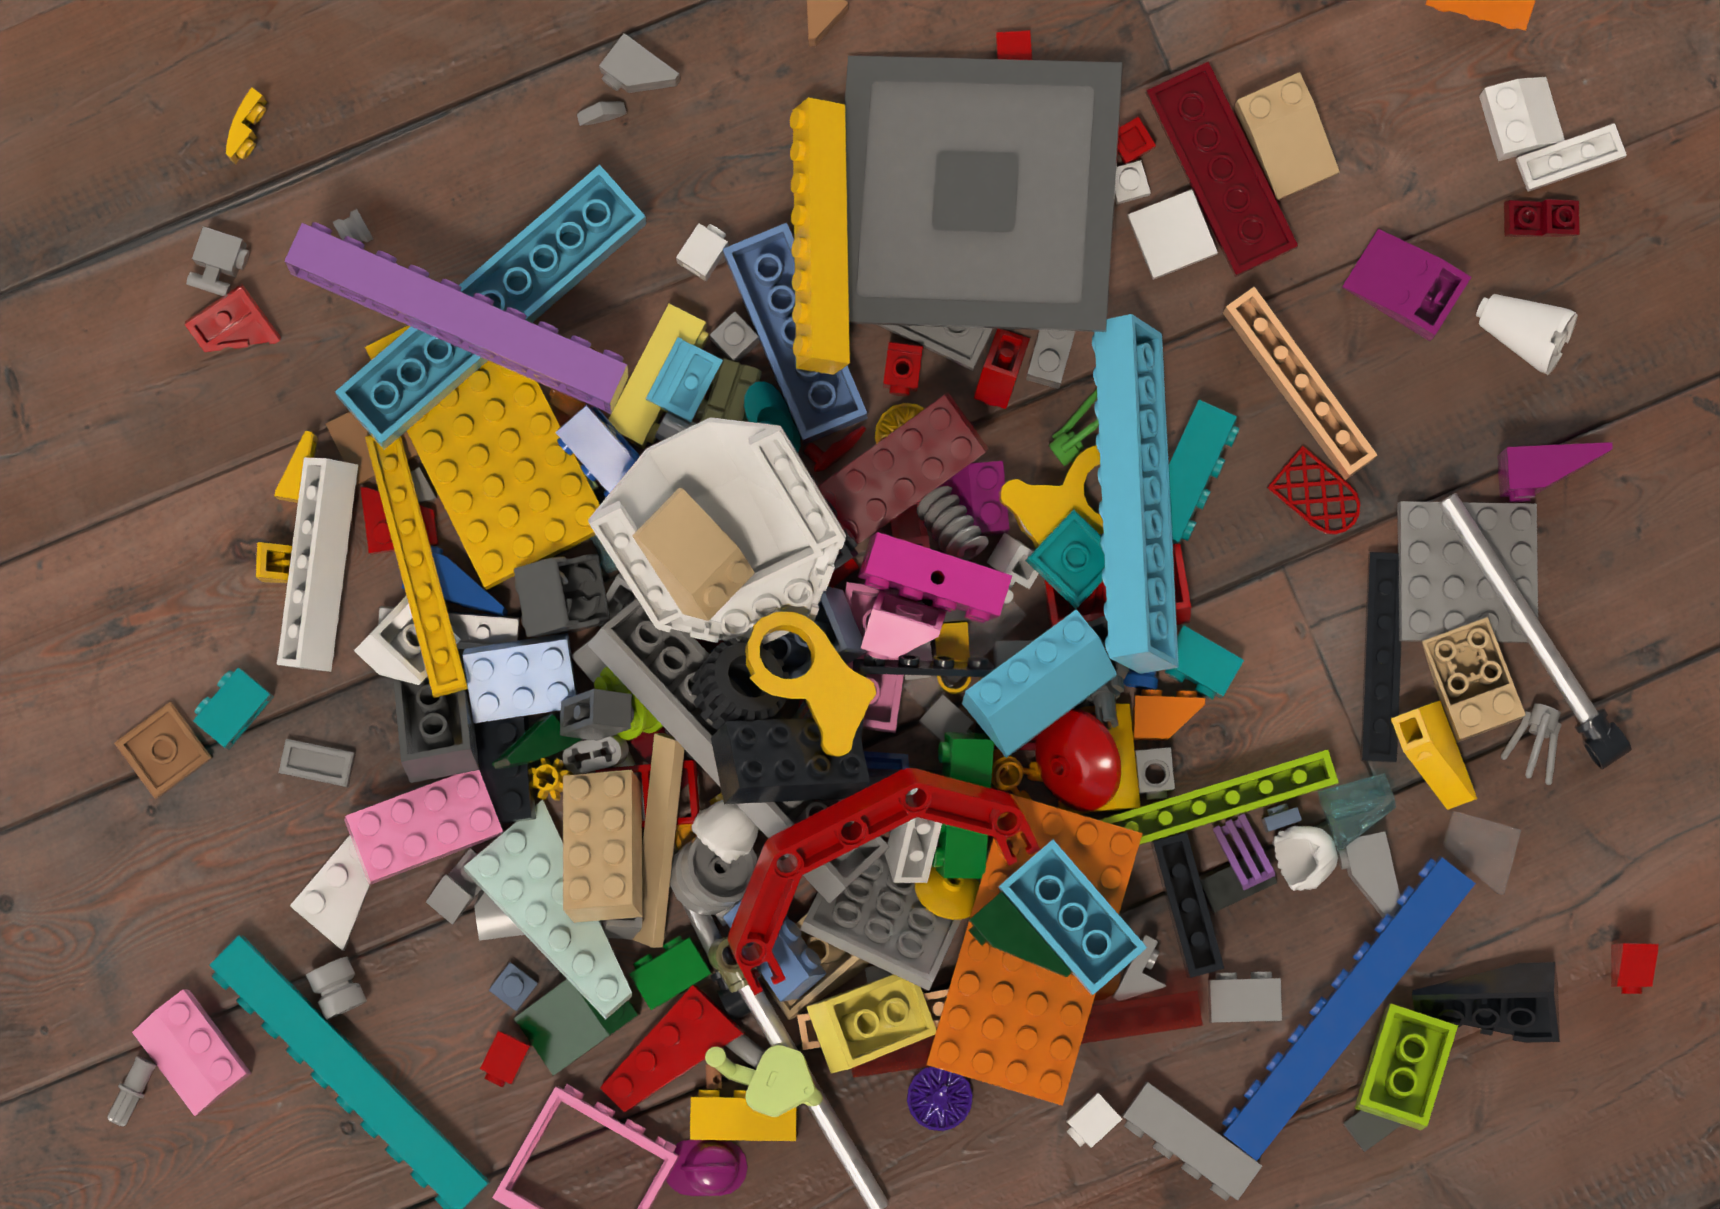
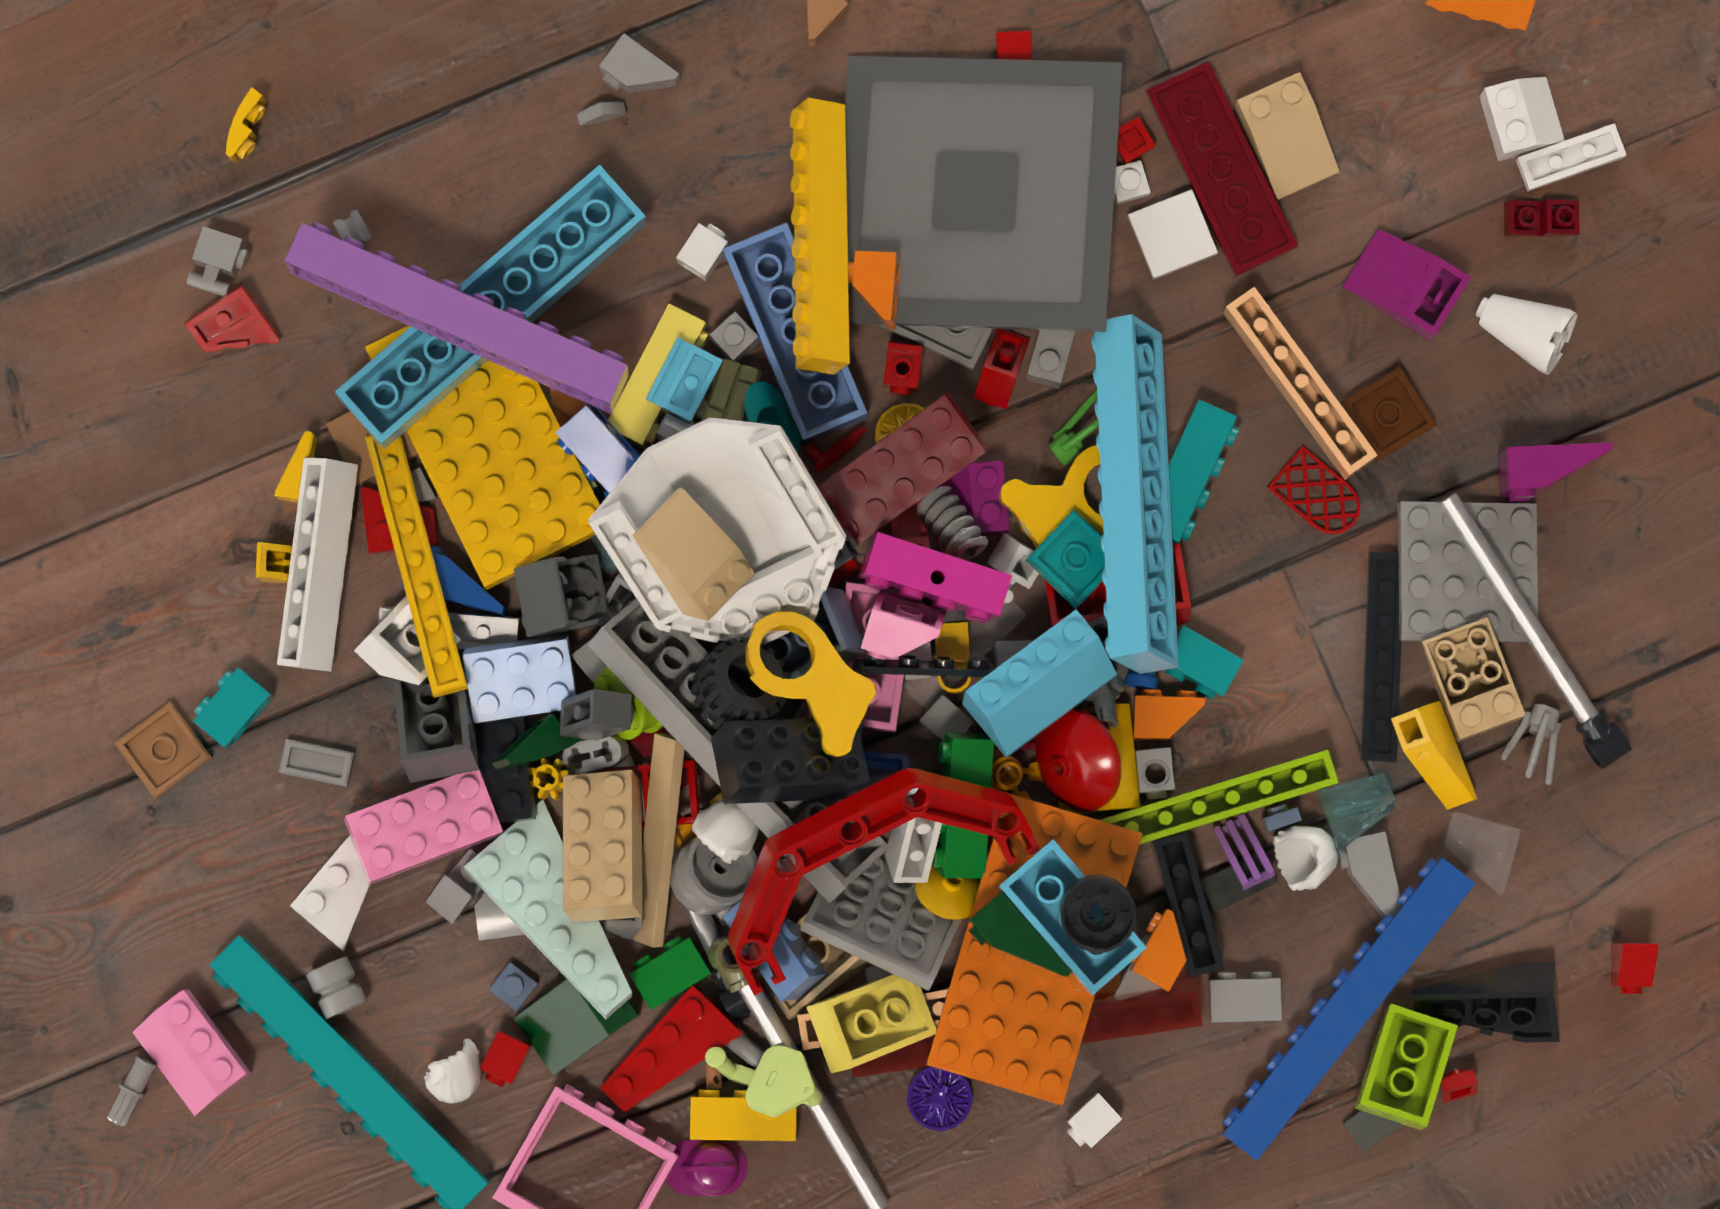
(456, 1077): none -> white hair
(877, 282): none -> orange slope
(1116, 923): none -> black wheel
(1164, 952): none -> orange slope
(1191, 1141): light grey brick -> none
(1389, 413): none -> reddish brown plate
(1458, 1085): none -> red plate

